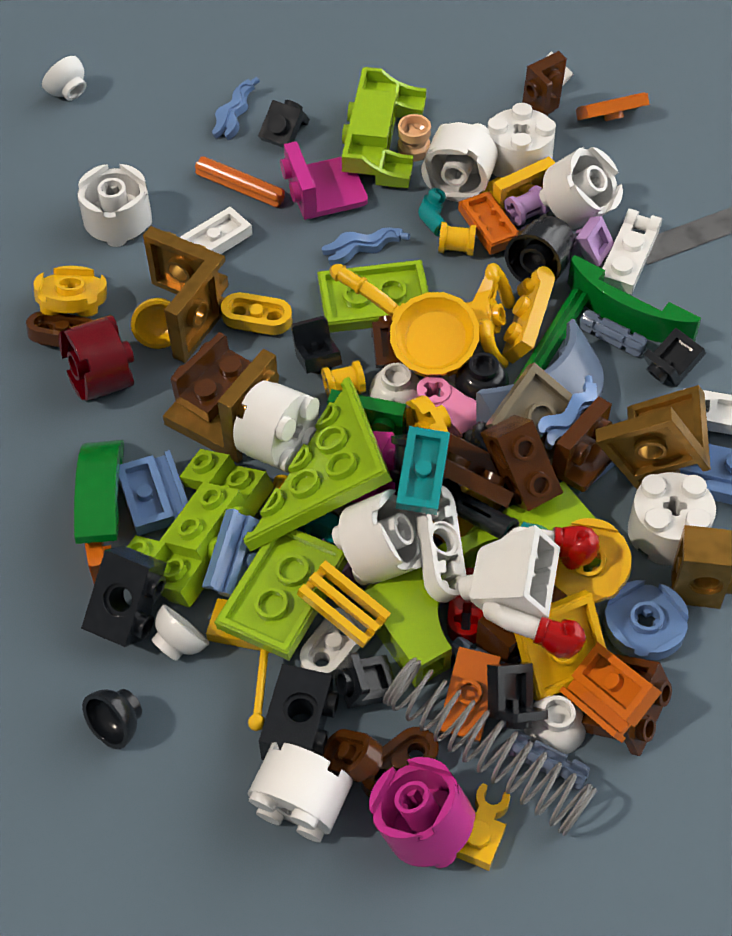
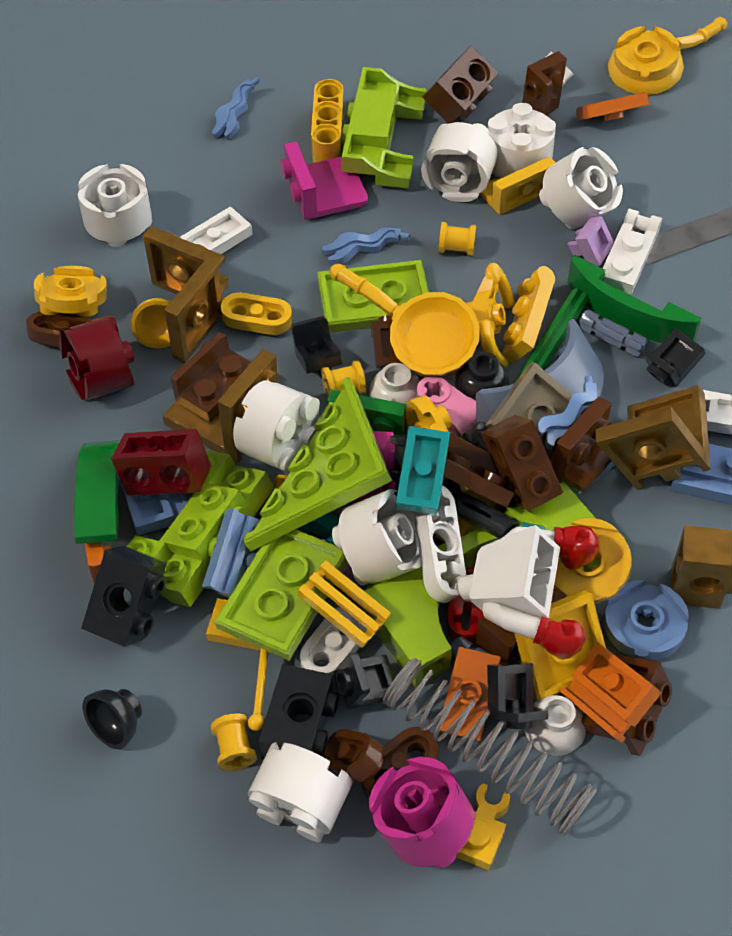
(65, 79): white piece -> none
(161, 462): none -> dark red brick
(177, 635): white piece -> none
(233, 742): none -> yellow bush
(240, 181): orange axle -> none
(282, 122): black bracket -> none
(327, 120): none -> yellow beam
(414, 136): light nougat wheel -> none
(431, 209): teal arm -> none
(460, 85): none -> reddish brown brick
(491, 222): orange plate -> none
(525, 206): lavender bush -> none
(540, 244): black piece -> none
(554, 757): sand blue axle -> none
(653, 59): none -> yellow piece
(663, 508): white brick -> none

